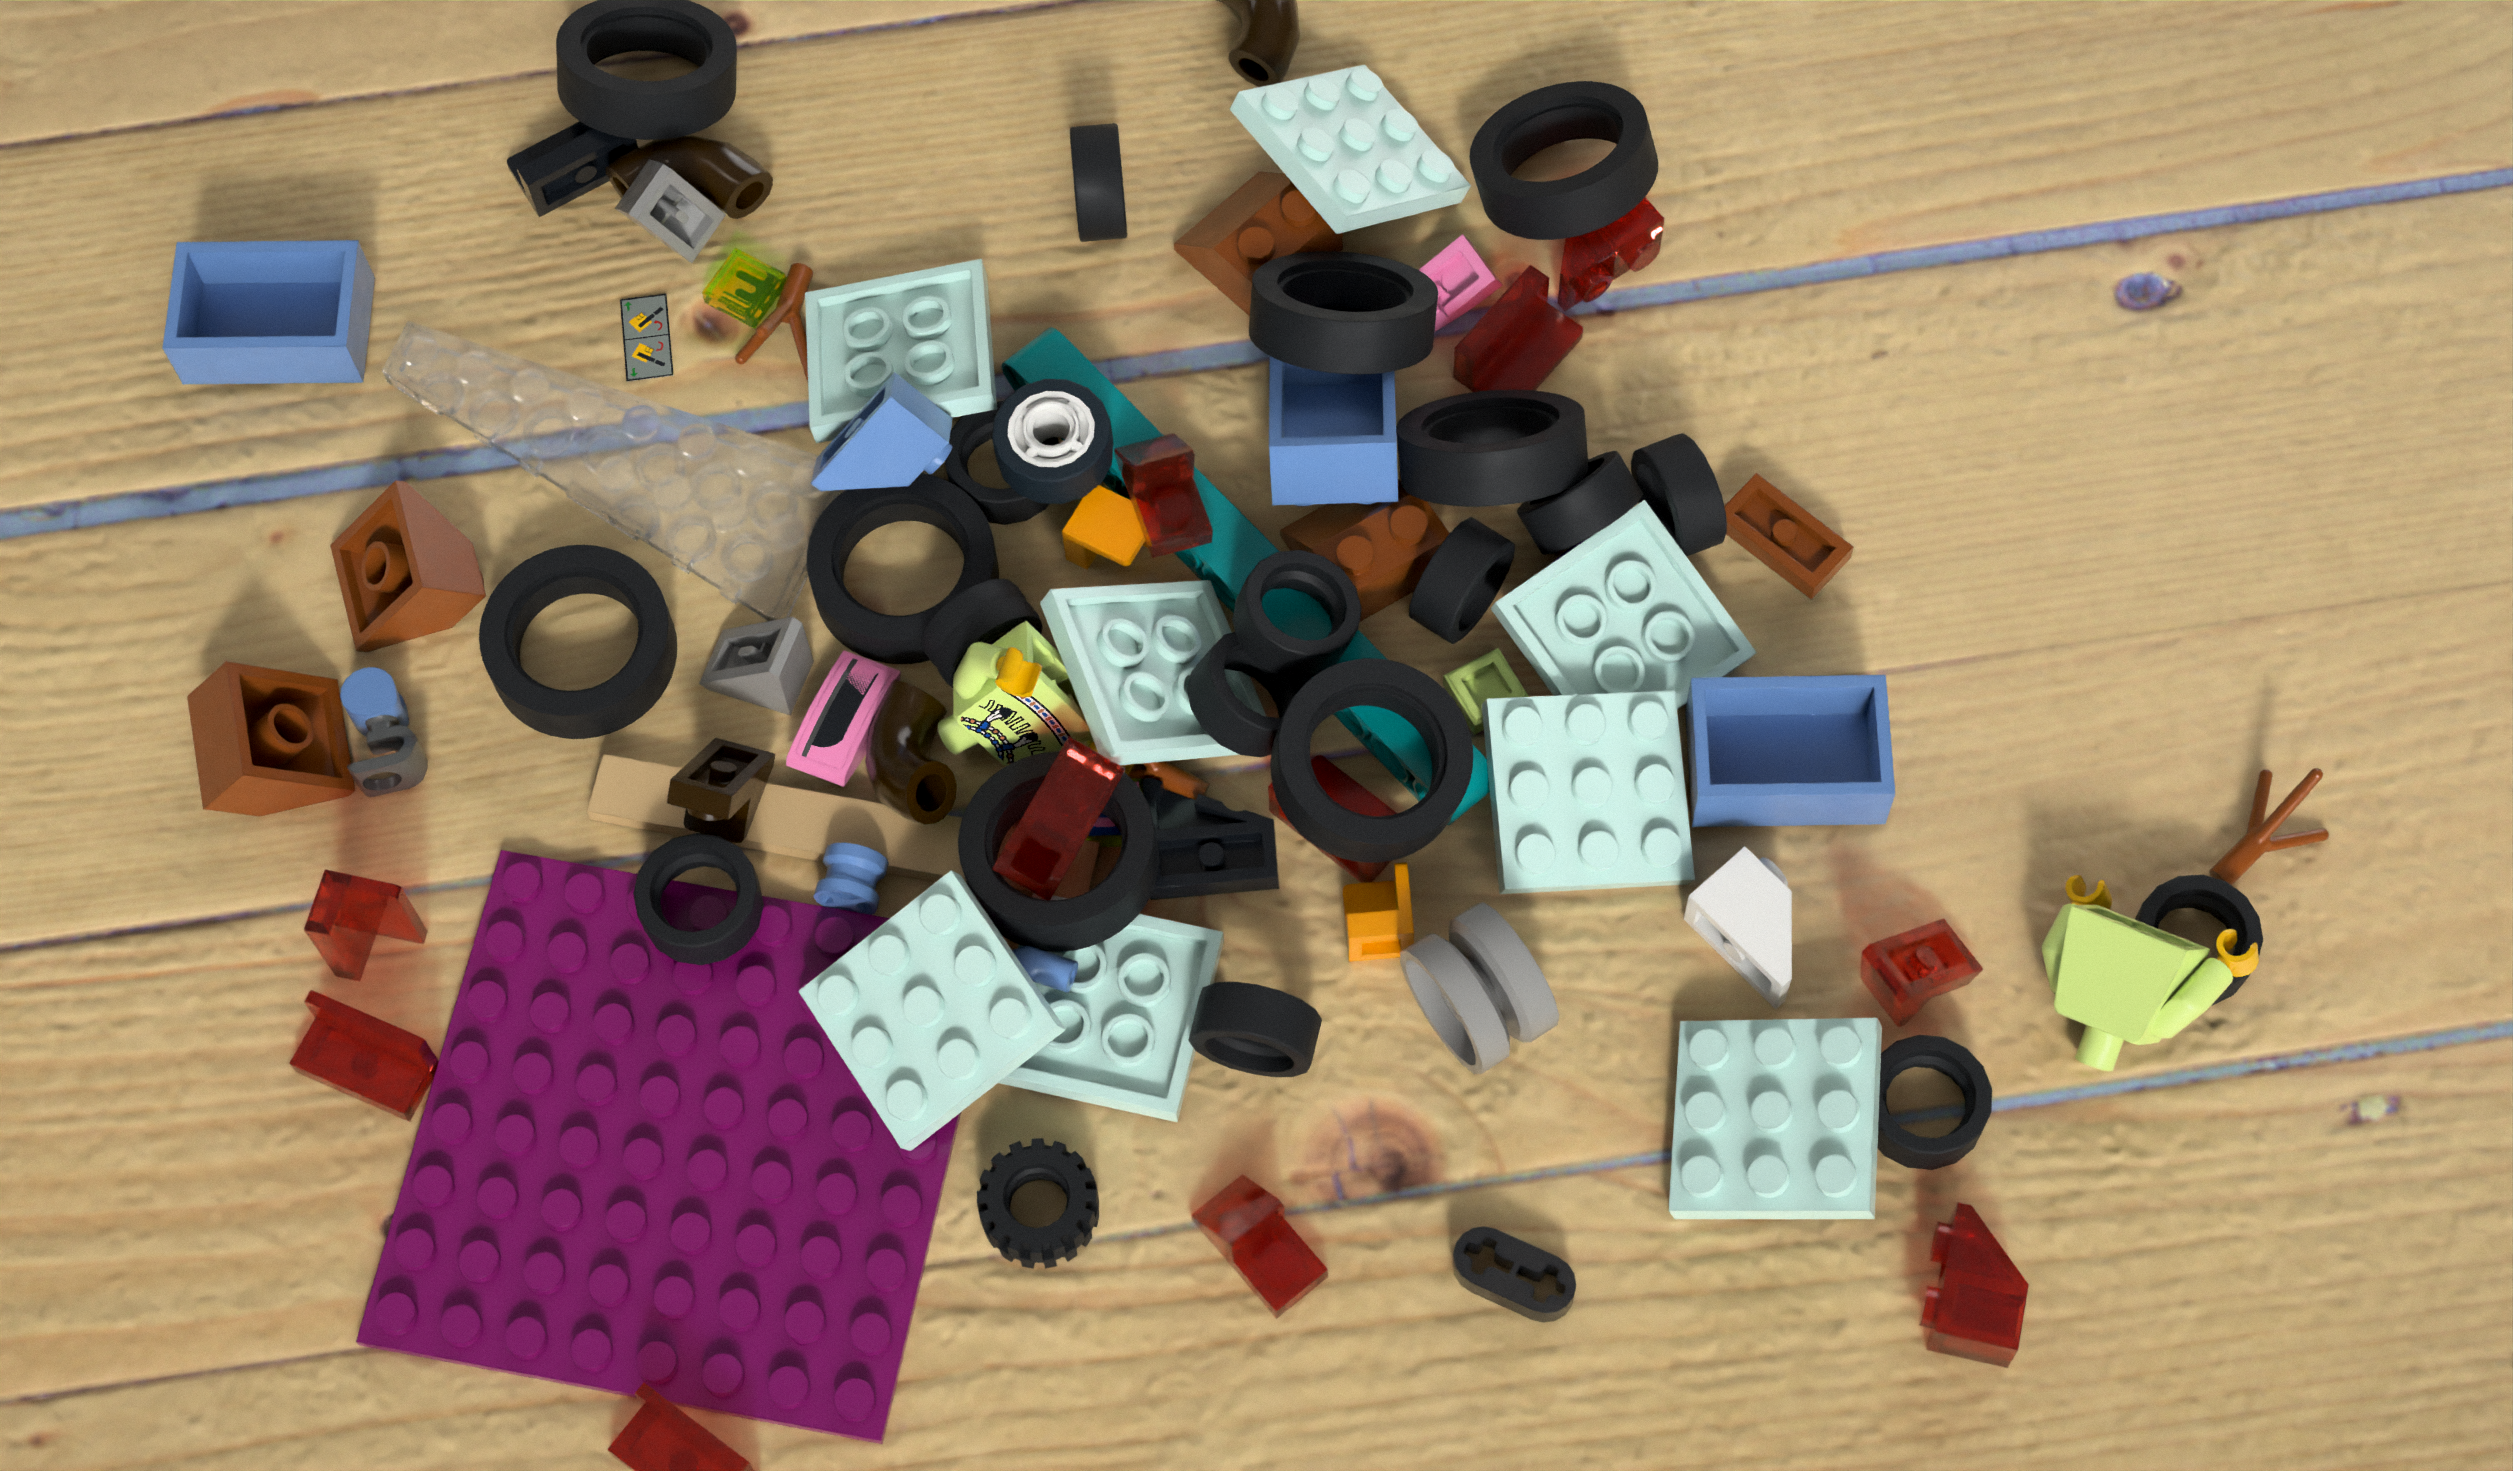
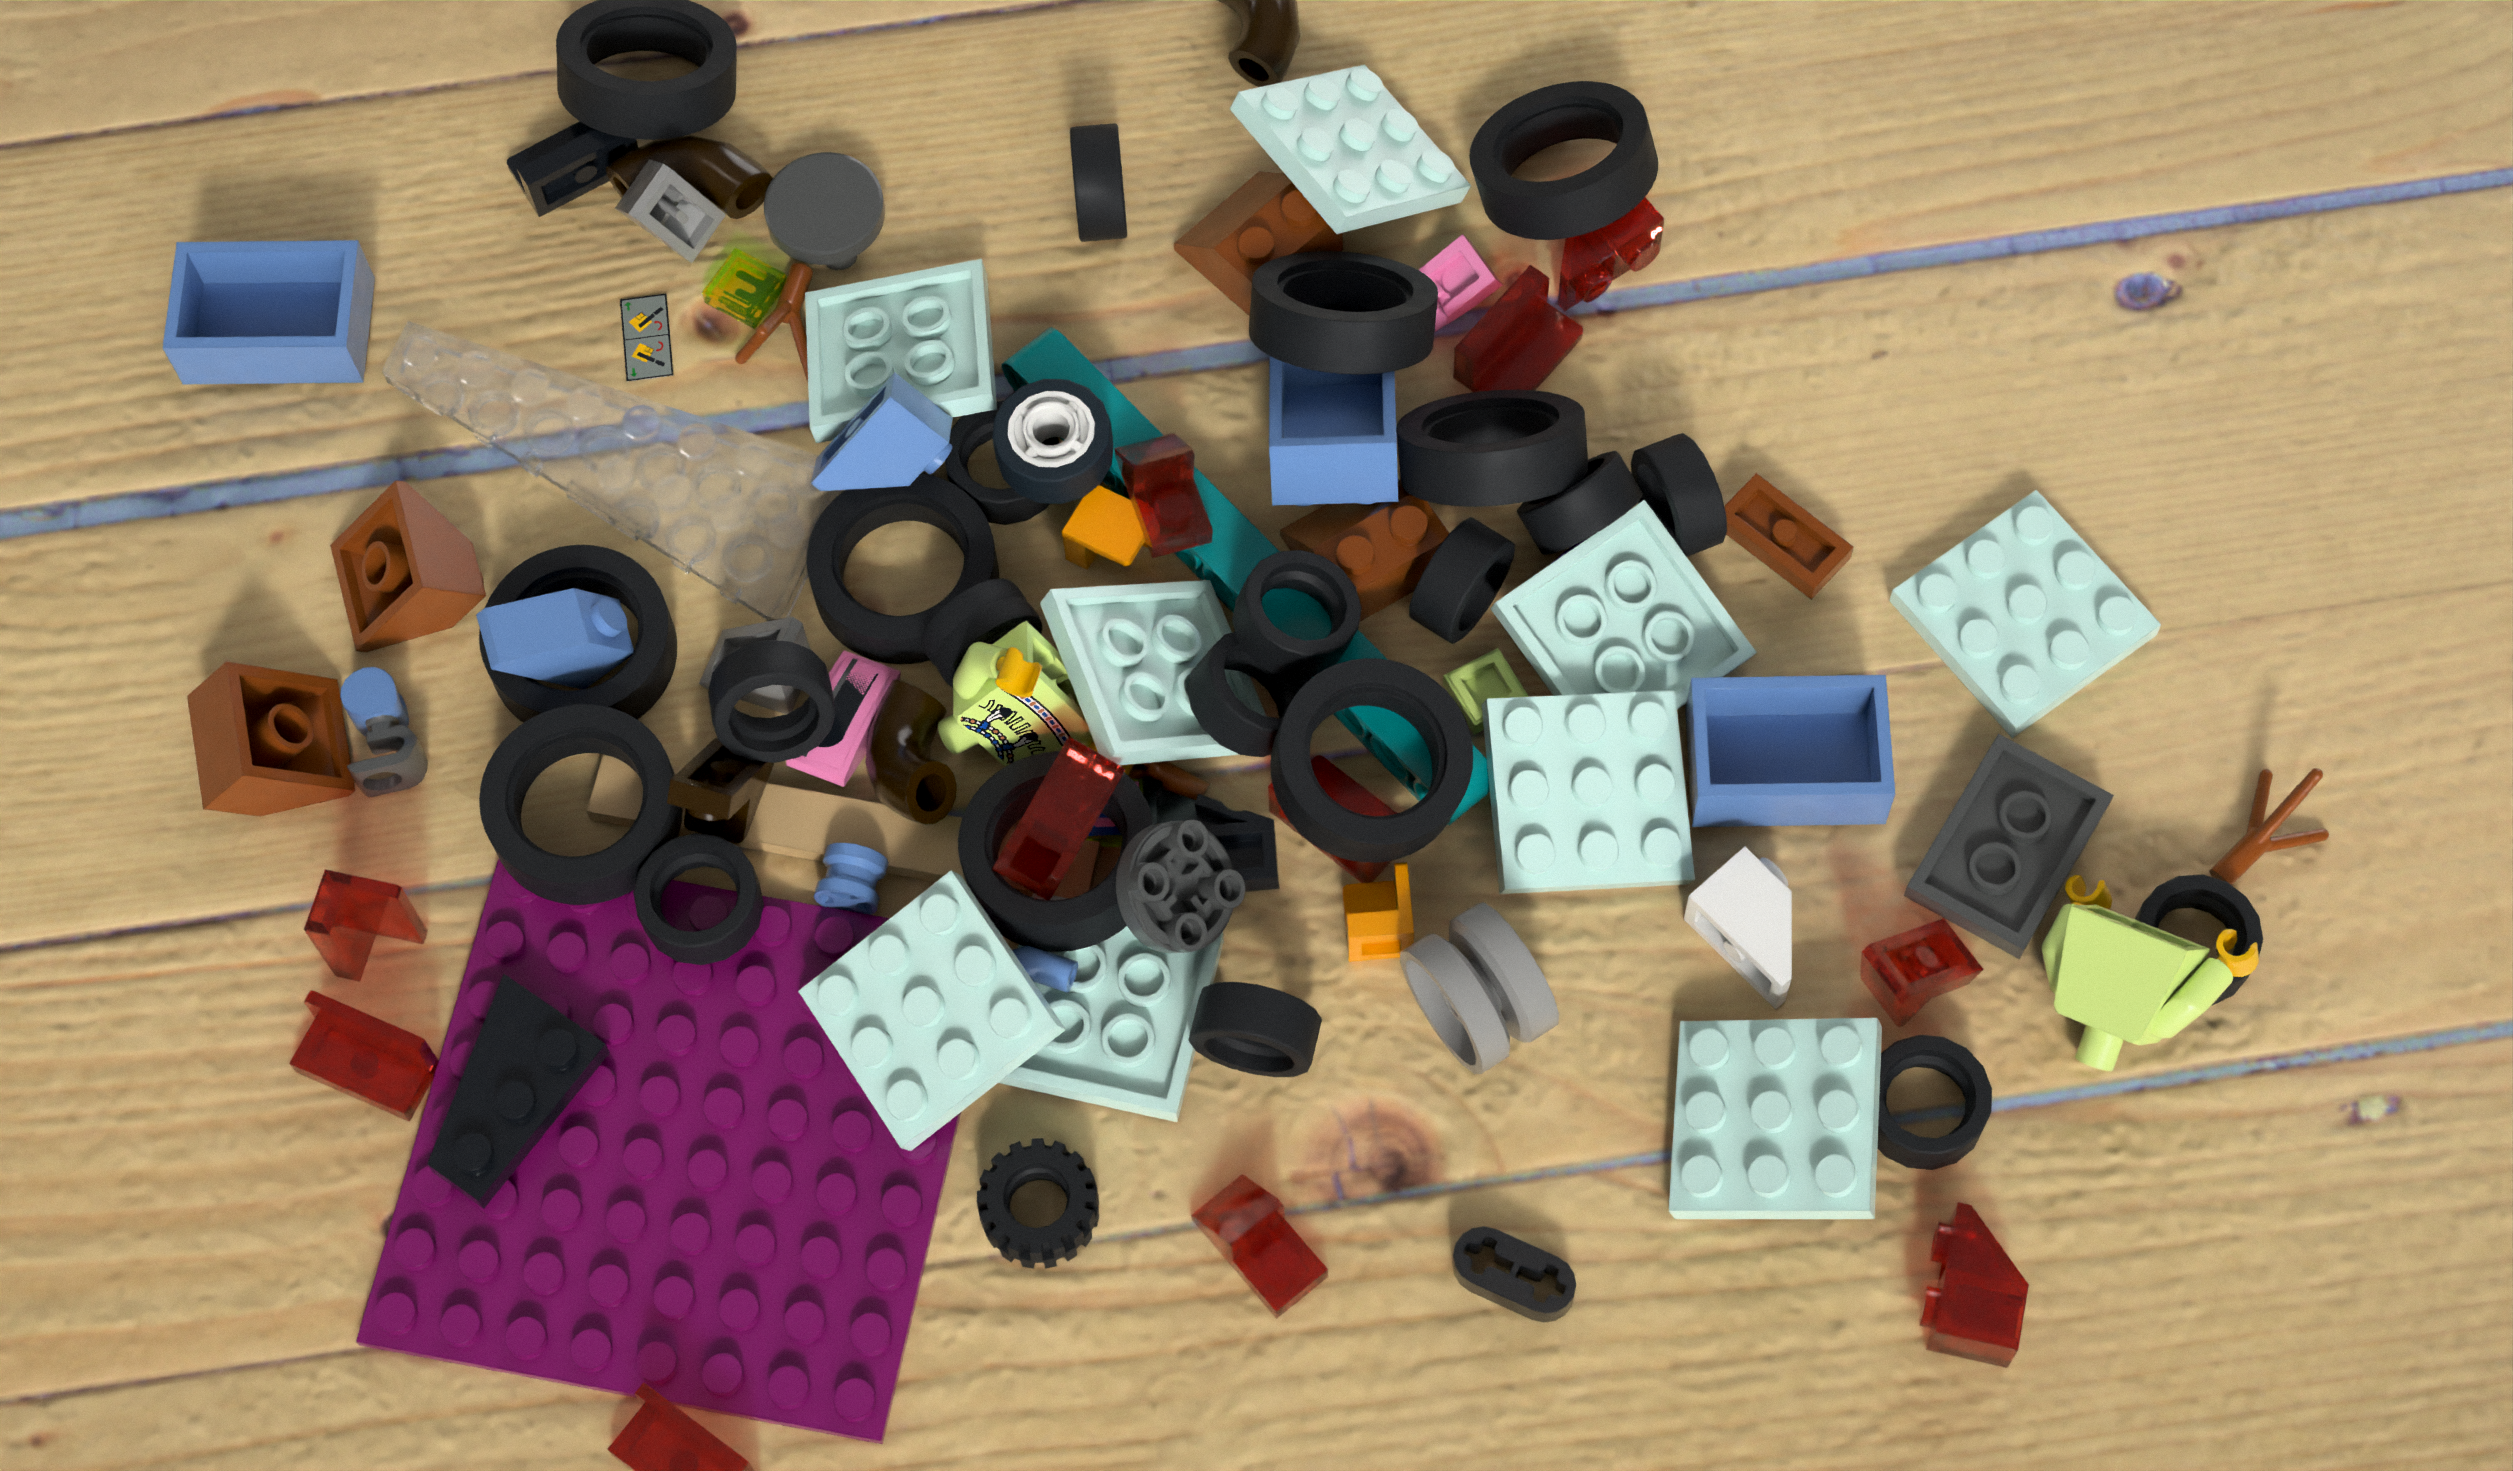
(511, 1091): none -> black wing
(542, 743): none -> black tyre
(557, 637): none -> medium blue slope
(762, 666): none -> black tyre
(824, 209): none -> dark grey tile
(1177, 886): none -> dark grey tile
(2008, 846): none -> dark grey plate
(2024, 613): none -> light aqua plate

